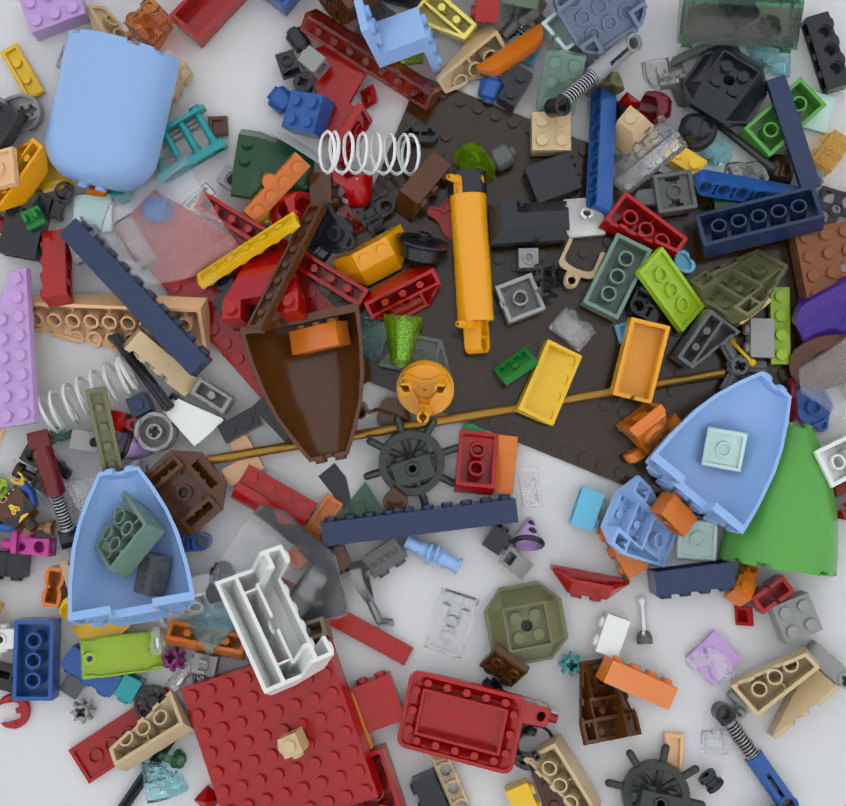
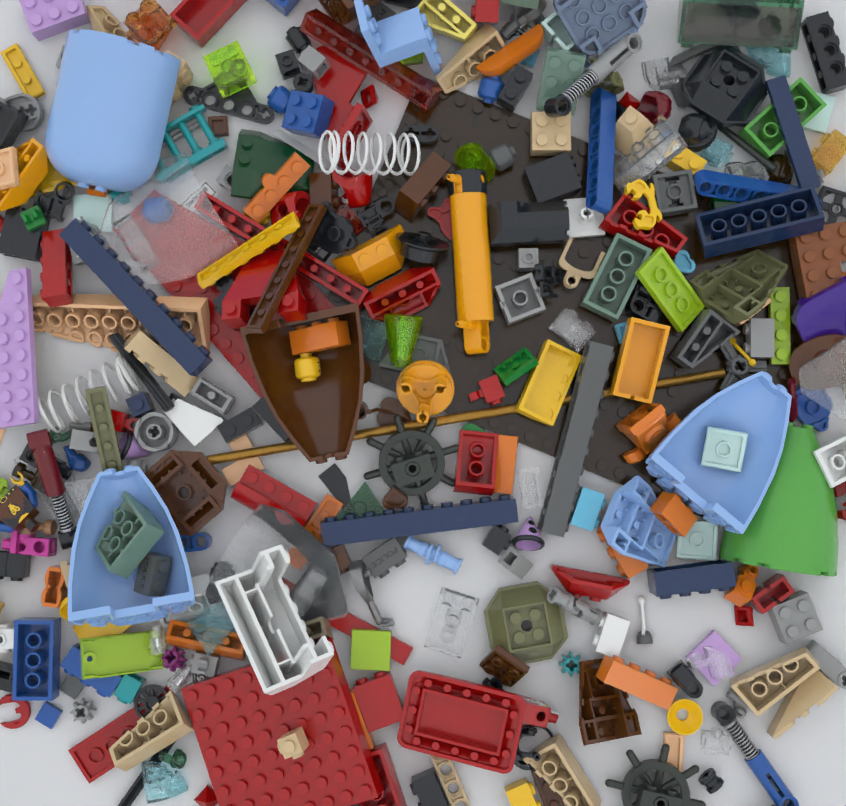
(48, 715): none -> blue tile
(75, 460): none -> blue animal
(86, 426): none -> light grey piece
(230, 69): none -> clear neon green brick
(240, 99): none -> black beam
(307, 367): none -> yellow head
(370, 649): none -> lime tile
(490, 390): none -> red brick
(574, 606): none -> light grey piece
(575, 438): none -> dark grey brick
(646, 220): none -> yellow helmet
(684, 678): none -> black piece
(691, 722): none -> yellow piece

